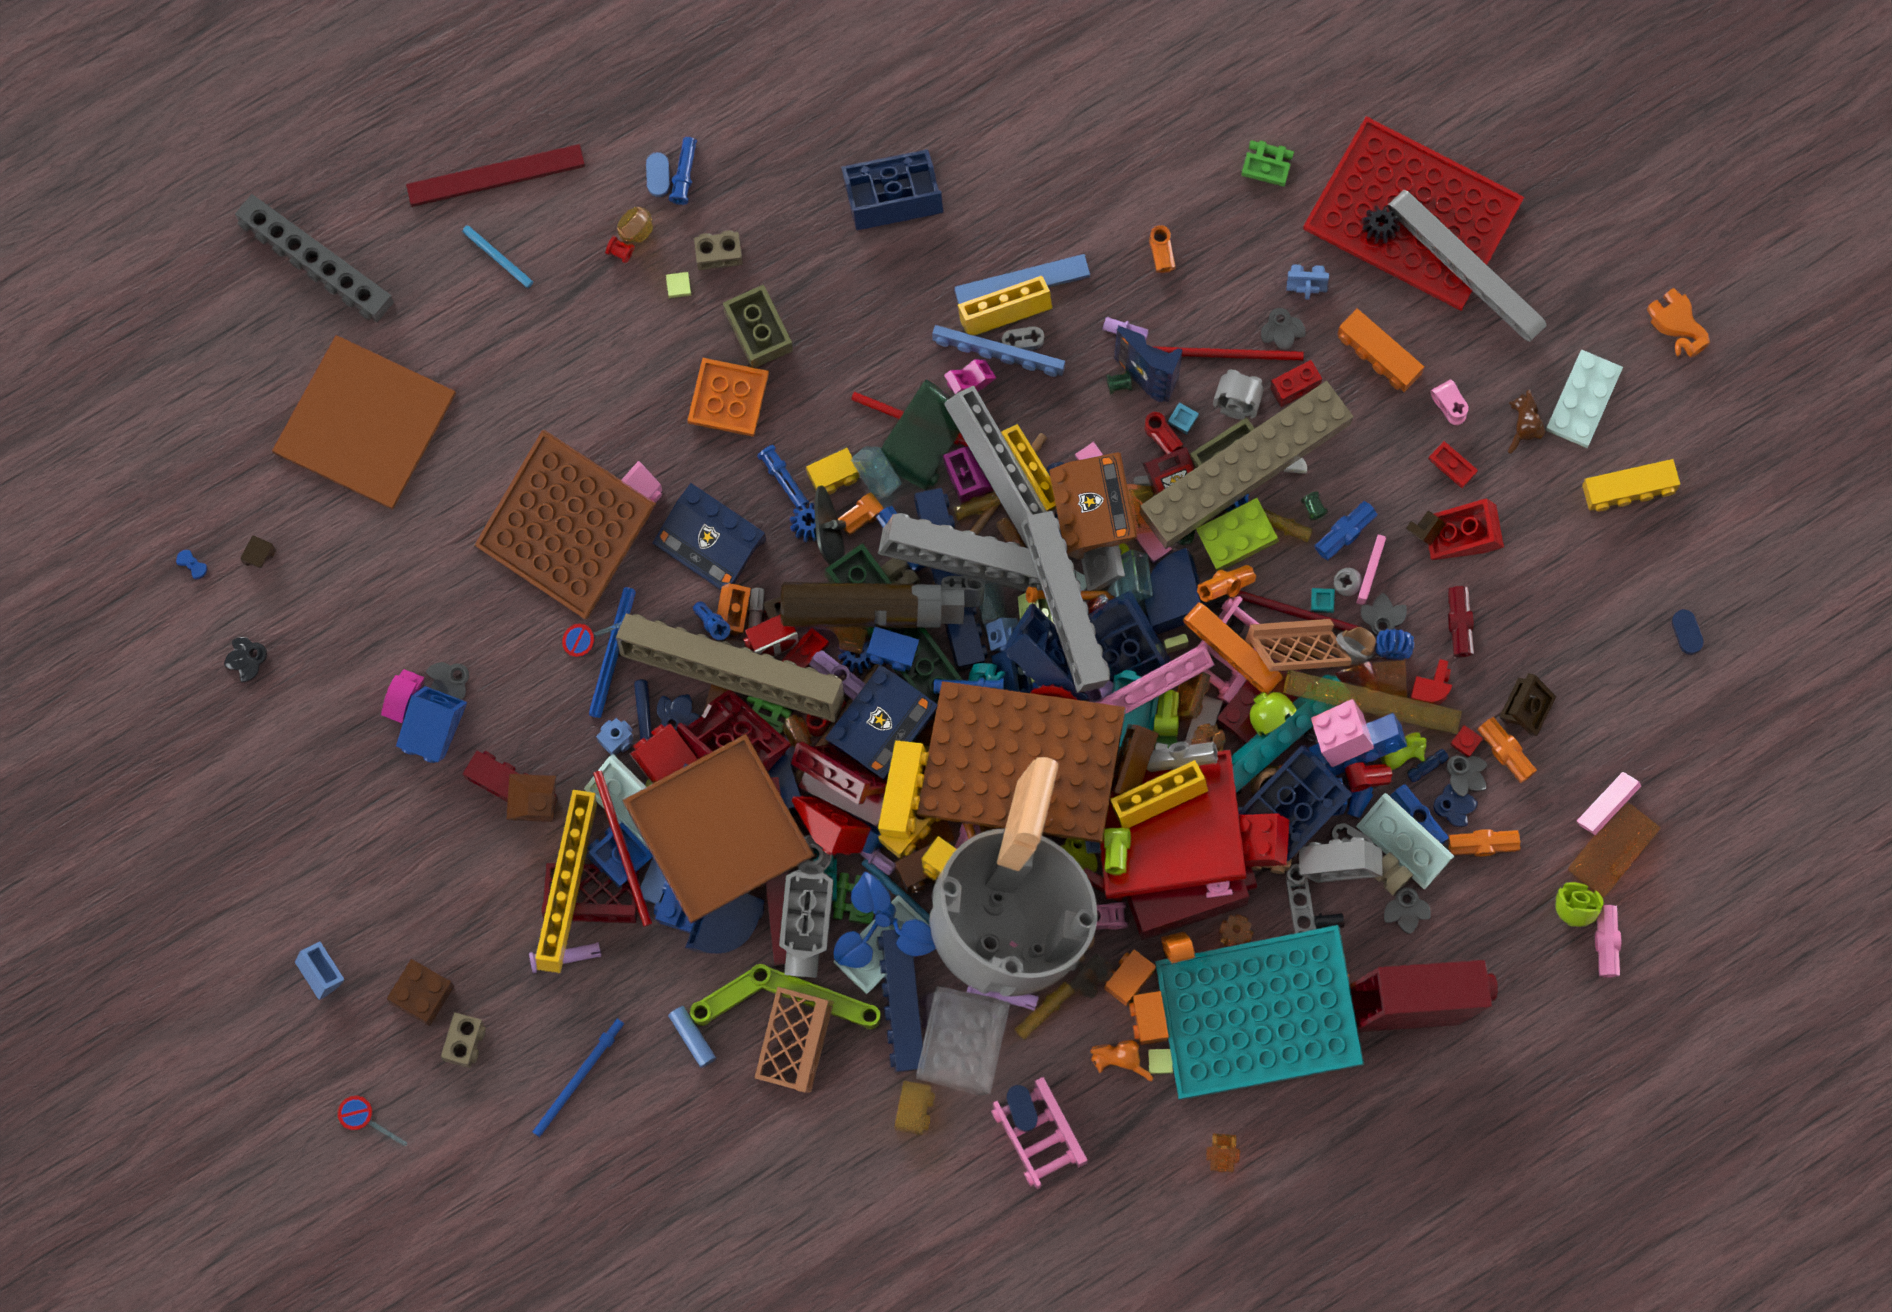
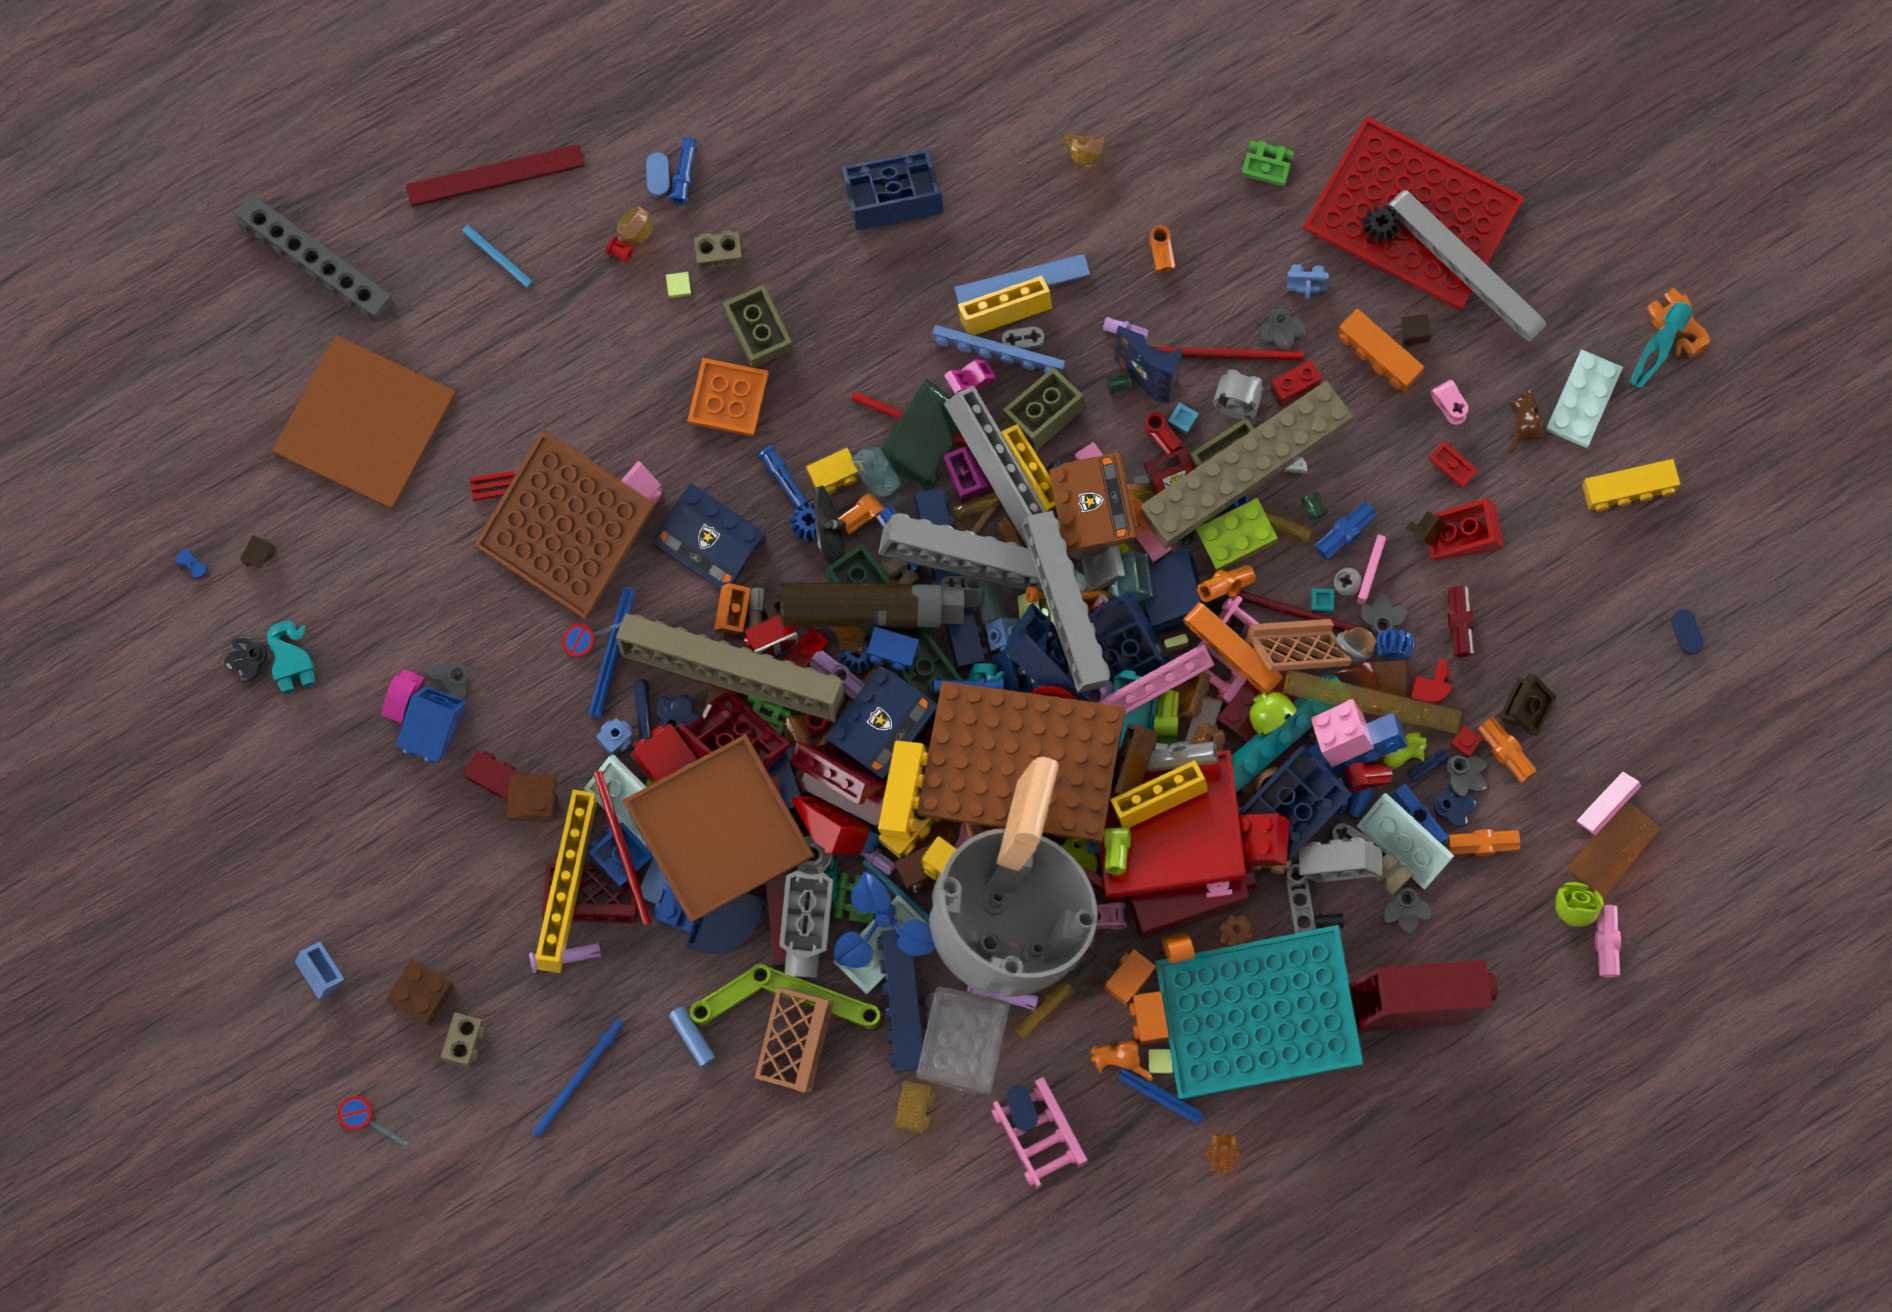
(290, 661): none -> teal hips
(490, 477): none -> red tile
(712, 621): blue pin -> none
(1045, 408): none -> olive brick
(1083, 150): none -> clear yellow piece
(1160, 1095): none -> blue axle
(1416, 329): none -> dark brown panel
(1675, 320): none -> teal arm

